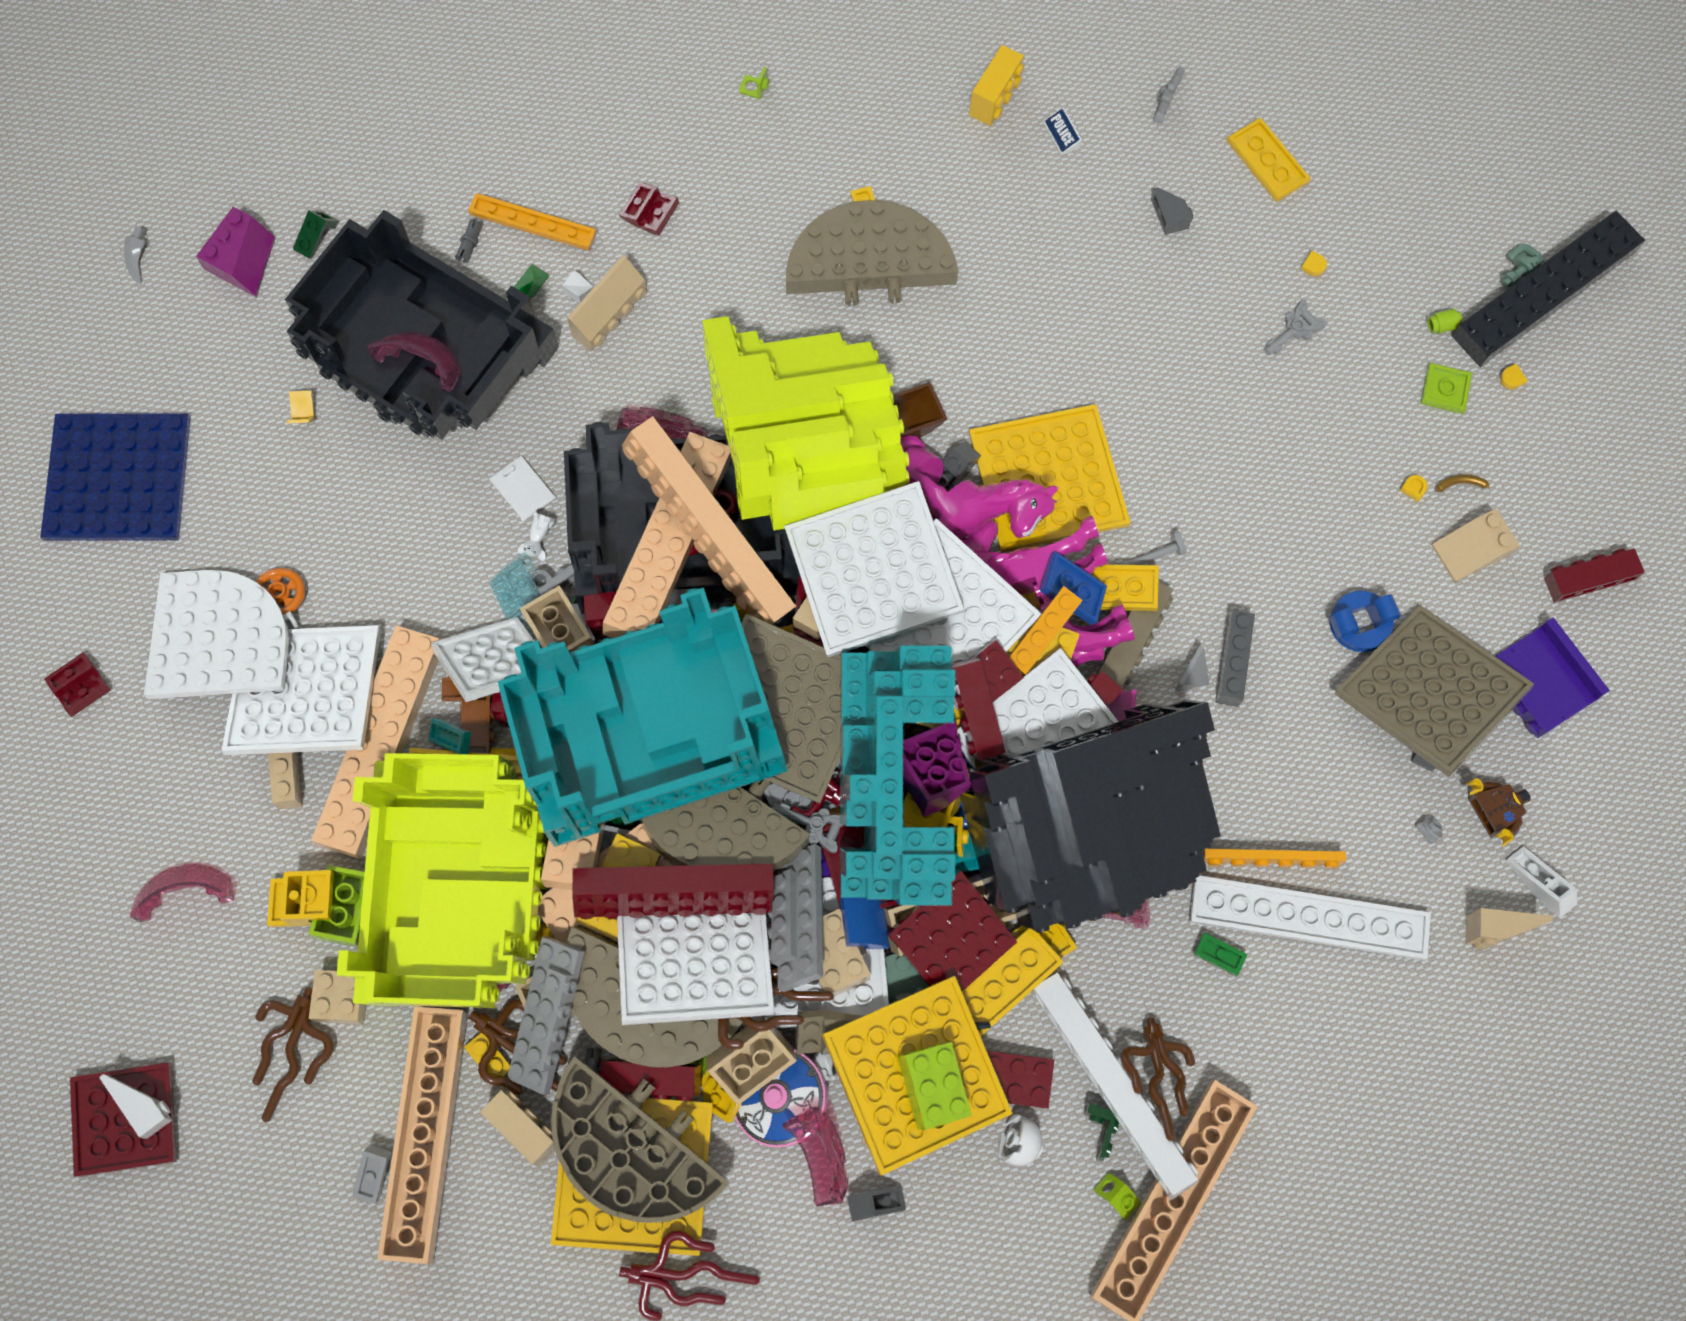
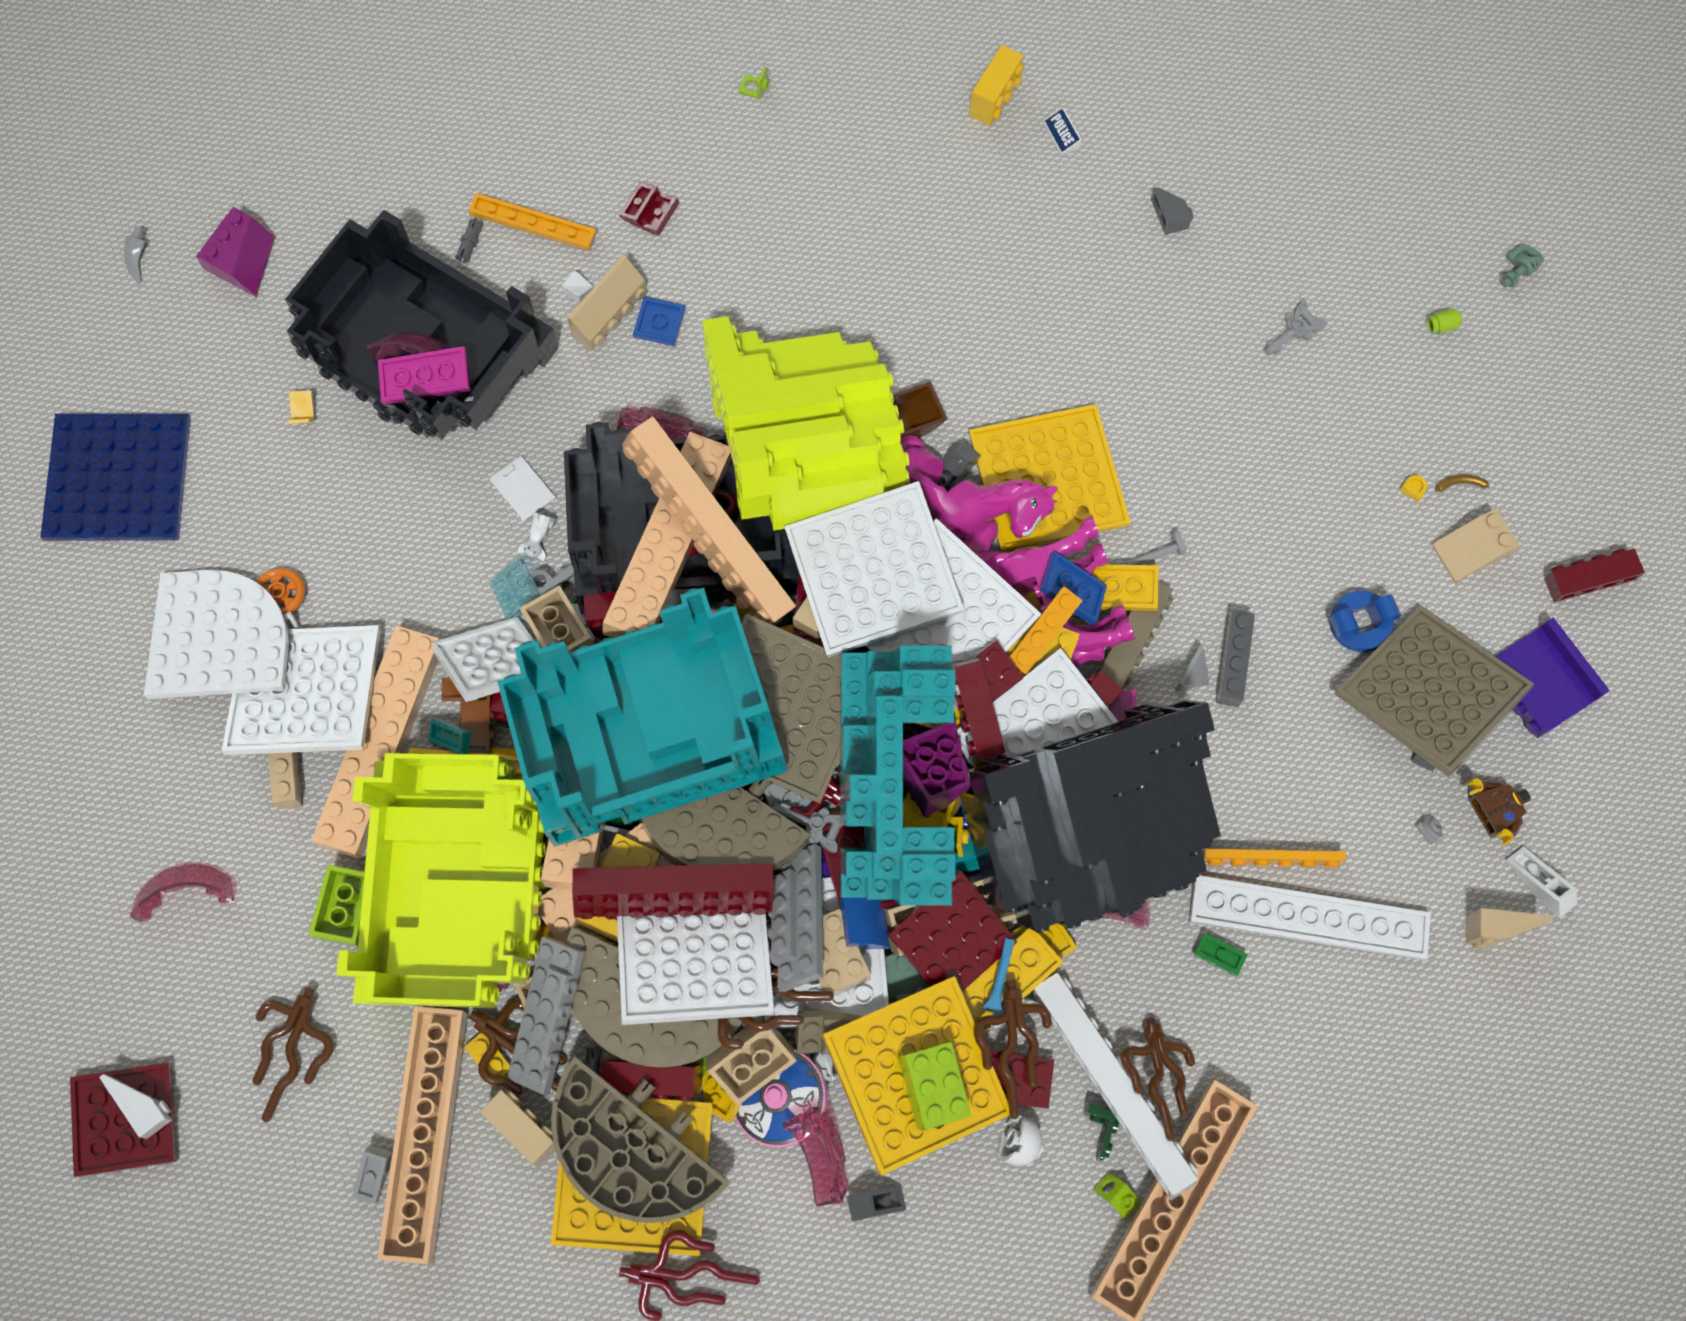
(77, 684): dark red slope -> none
(300, 898): yellow bracket -> none
(311, 232): dark green bracket -> none
(333, 999): tan brick -> none
(424, 374): none -> dark pink tile
(531, 281): green slope -> none
(659, 321): none -> blue tile
(862, 194): yellow tile -> none
(867, 249): dark tan brick -> none
(995, 1000): none -> dark azure piece
(1014, 1018): none -> reddish brown plant
(1167, 94): light grey piece -> none
(1268, 159): yellow tile -> none
(1314, 264): yellow tile -> none
(1446, 388): lime tile -> none
(1513, 377): yellow tile -> none
(1548, 288): black brick -> none

